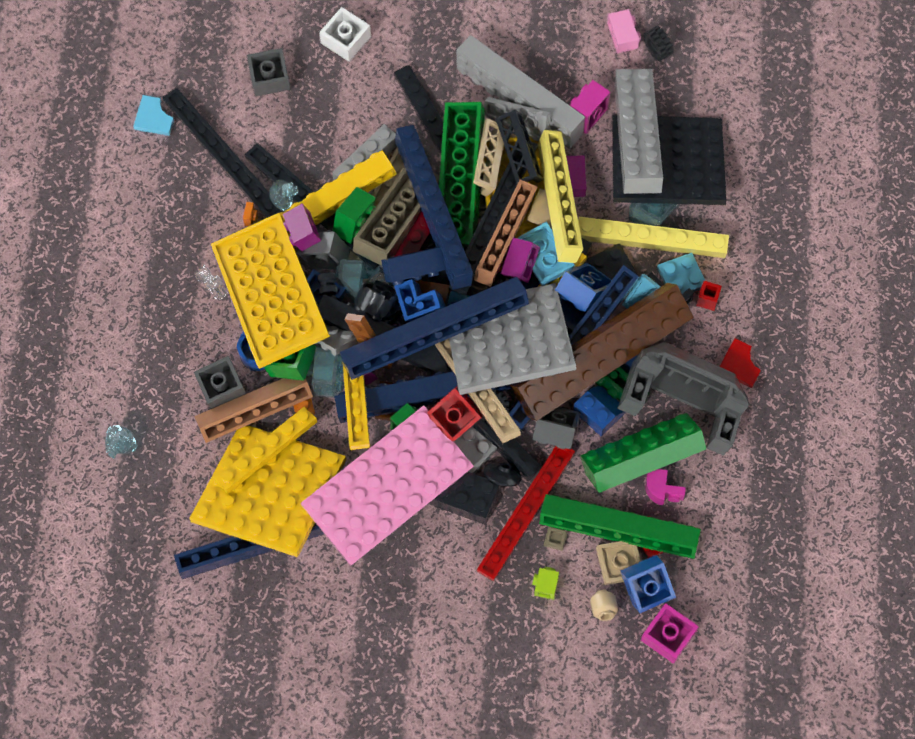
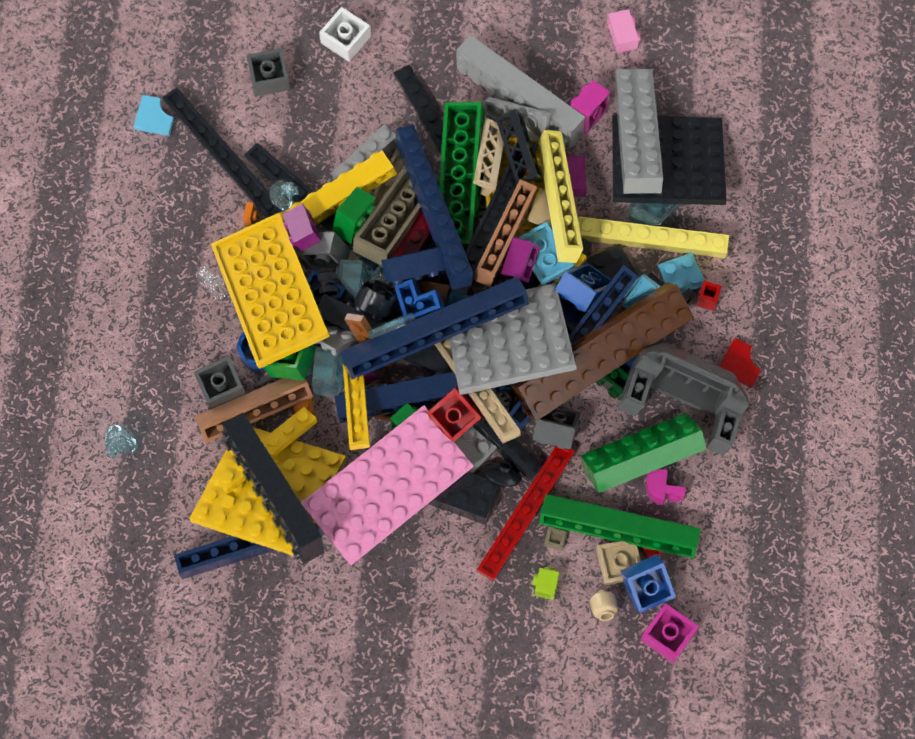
(273, 488): none -> black brick
(391, 325): none -> clear light blue tile
(598, 409): blue slope -> none
(658, 43): black tyre -> none

